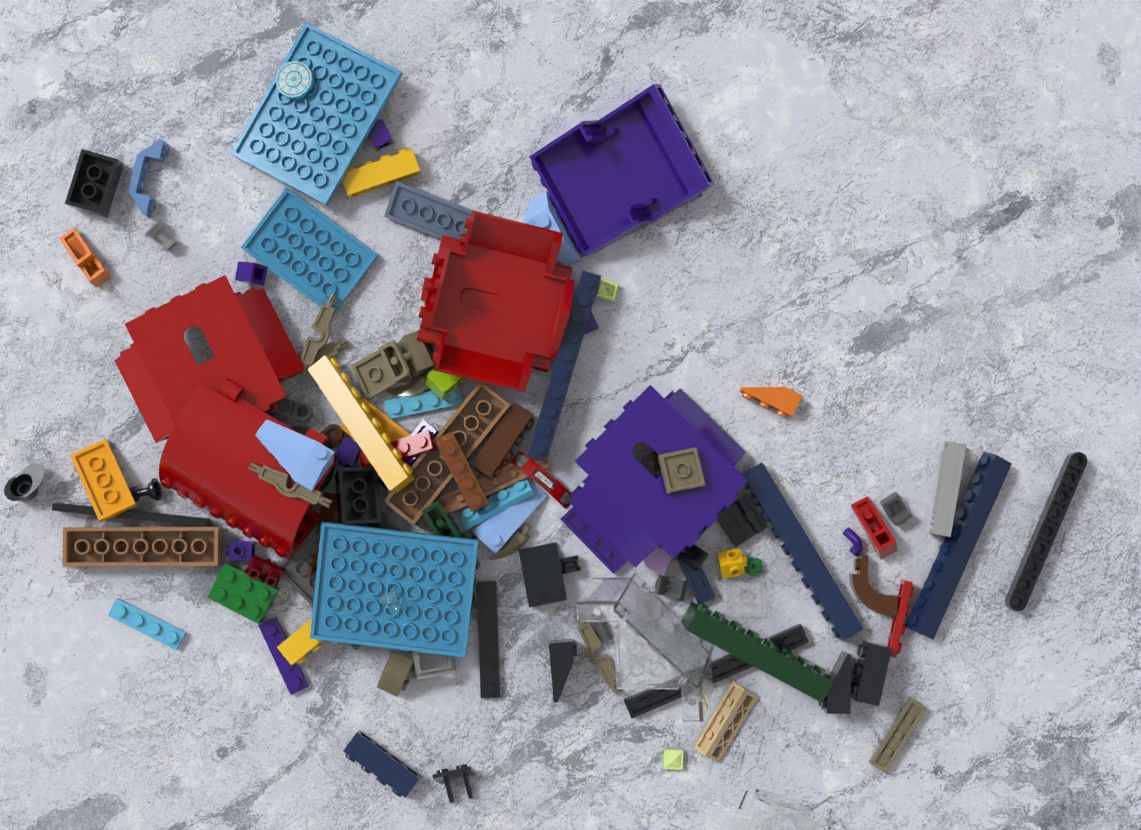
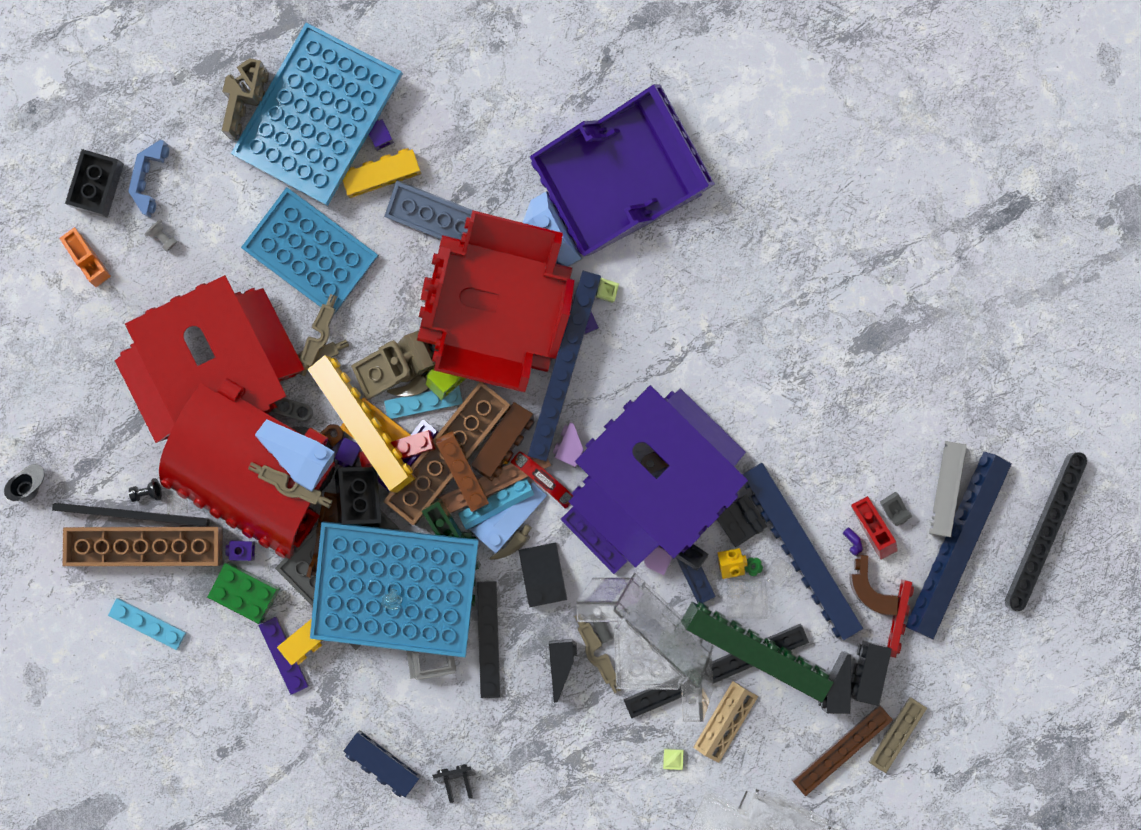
(103, 480): light orange plate -> none
(251, 273): dark purple brick -> none
(255, 76): none -> dark tan piece
(264, 570): dark red hips -> none
(294, 80): medium azure tile -> none
(396, 674): dark tan brick -> none
(570, 446): none -> lavender slope
(570, 564): black wheel -> none
(670, 587): dark grey bracket -> none
(681, 470): dark tan plate -> none
(778, 398): orange slope -> none
(842, 750): none -> reddish brown plate

